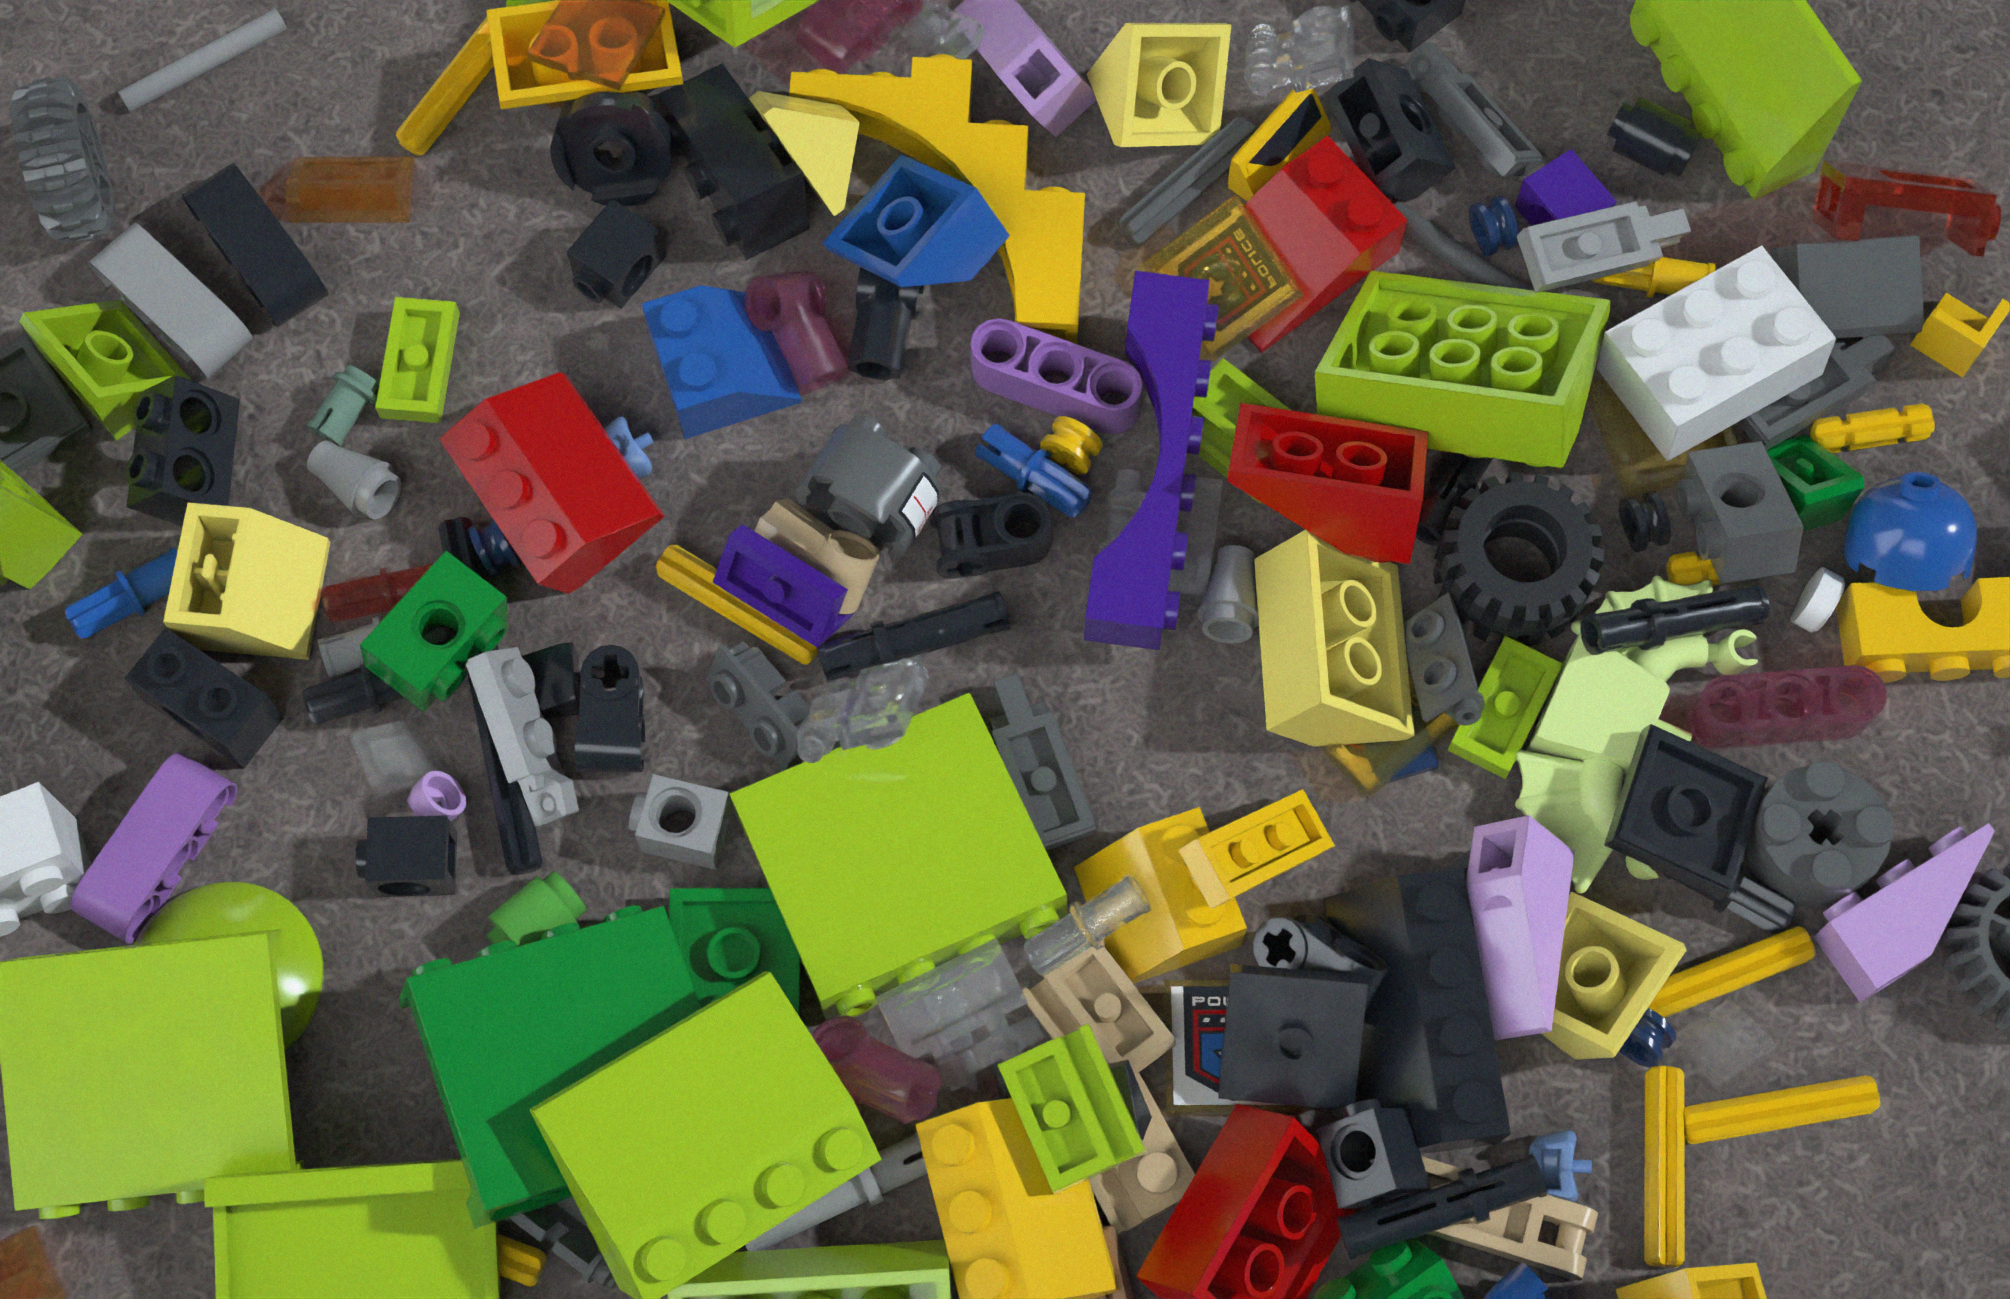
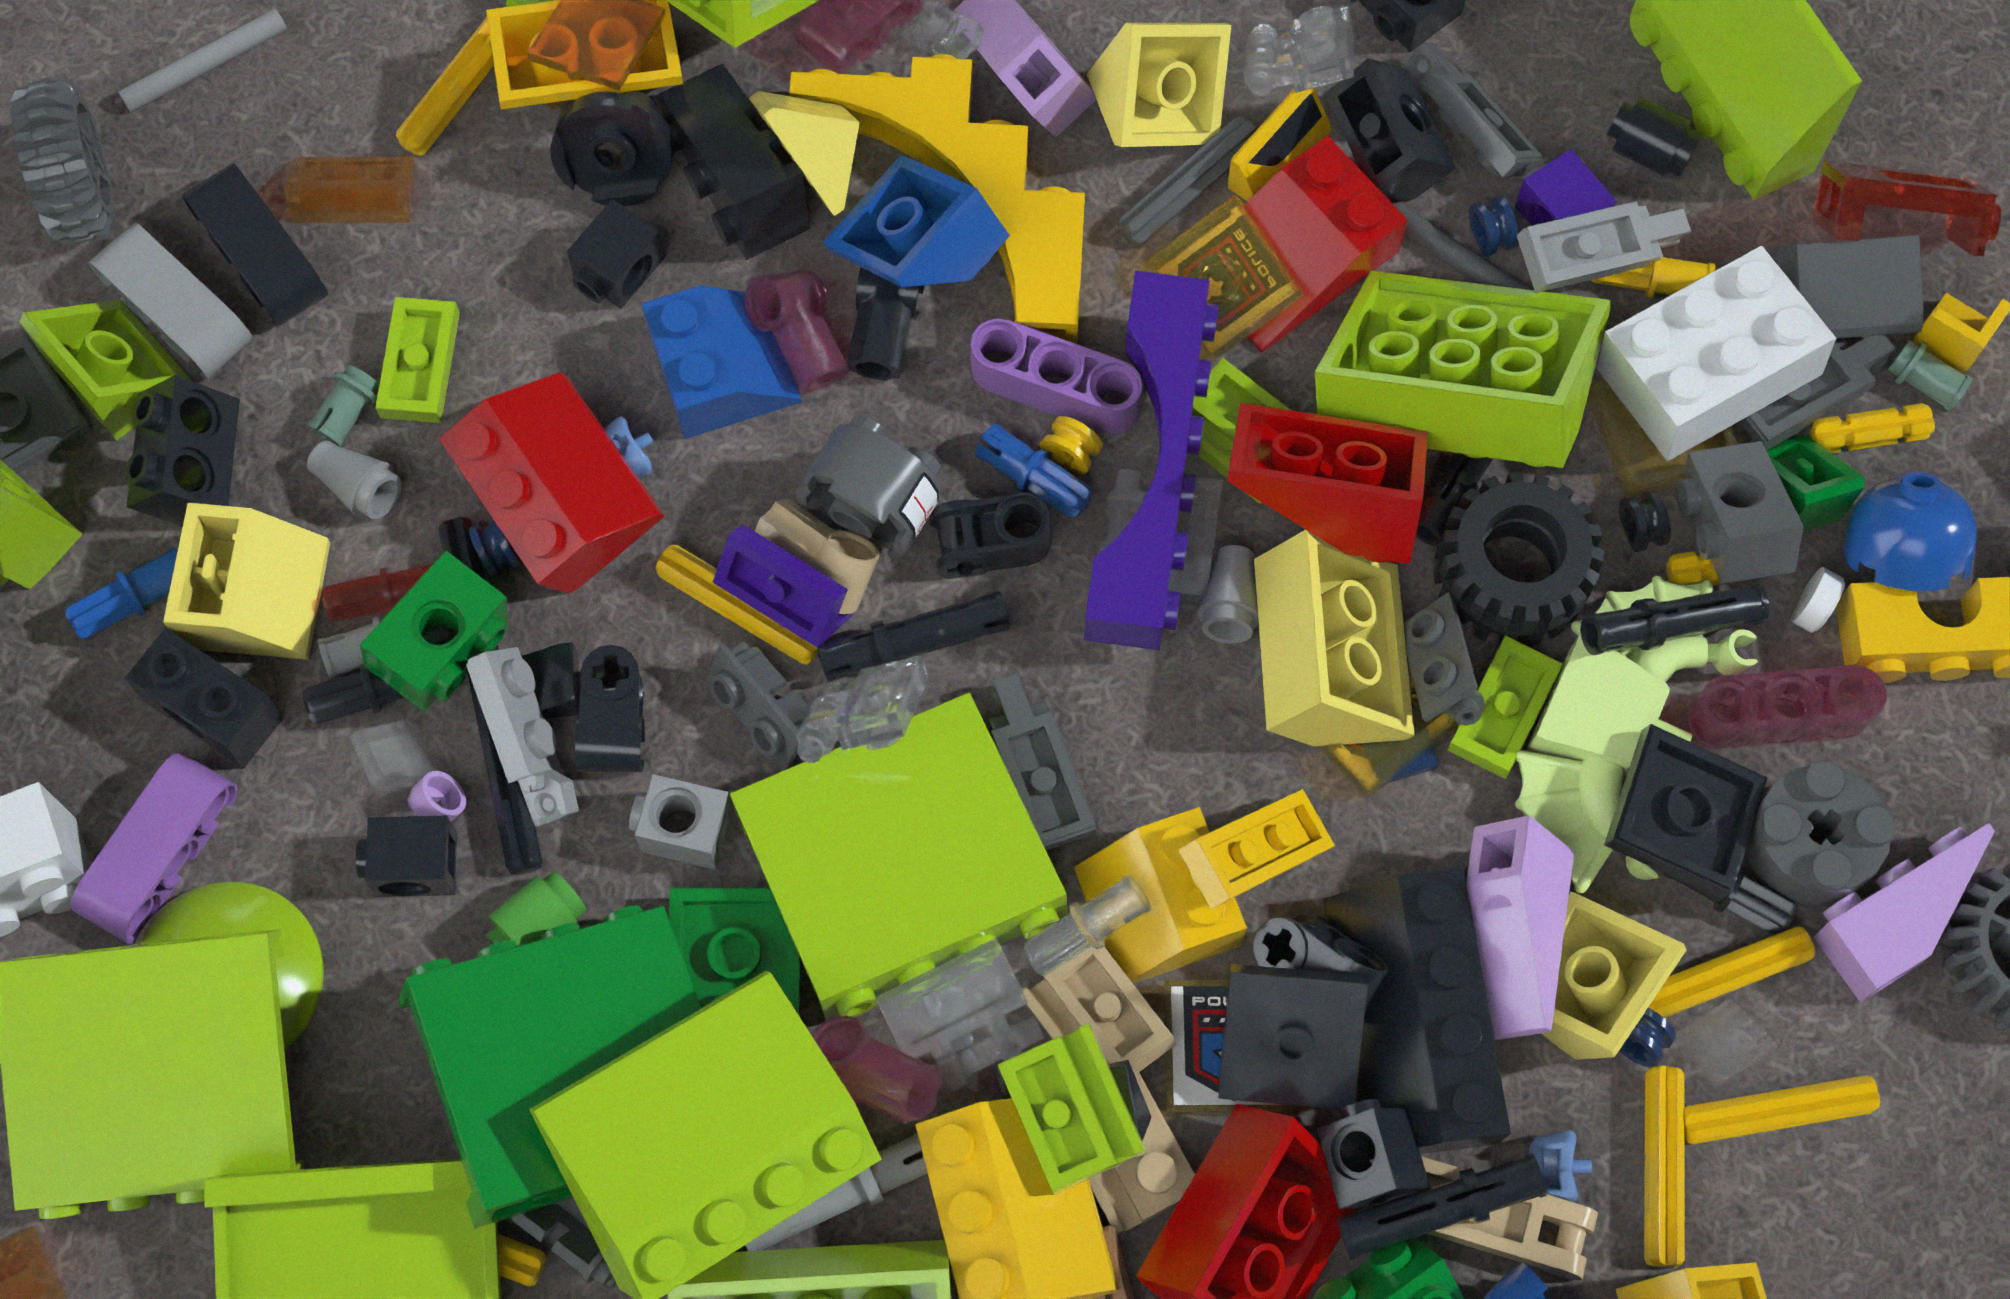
(1929, 374): none -> sand green pin

